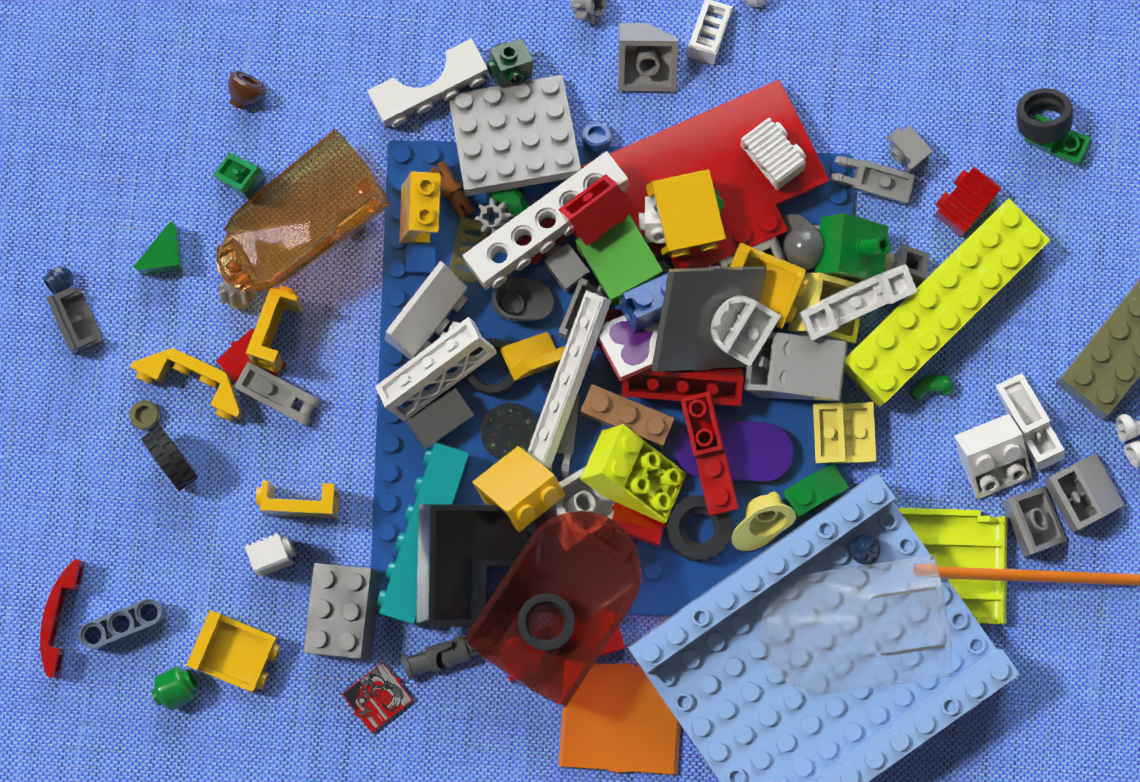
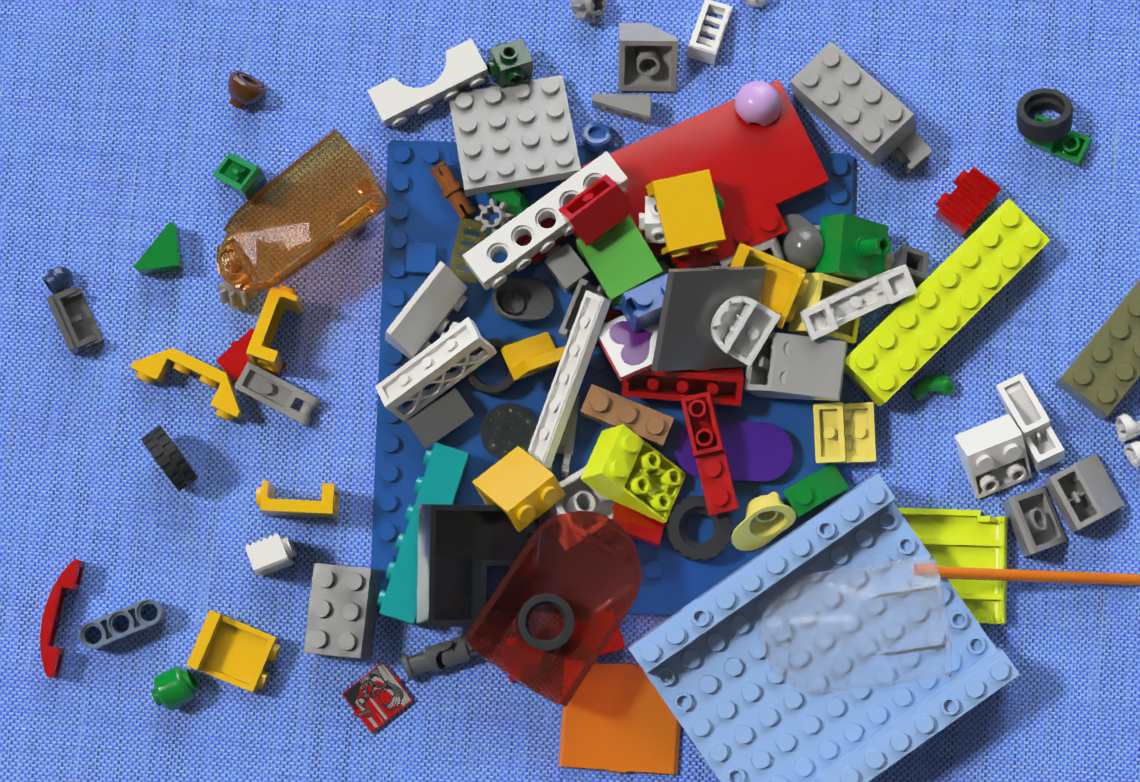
(144, 415): olive tile -> none
(419, 207): yellow panel -> none
(627, 105): none -> light grey slope
(758, 103): none -> lavender hair
(774, 153): white brick -> none
(853, 104): none -> light grey brick
(865, 549): dark blue plate -> none
(876, 179): light grey hinge -> none

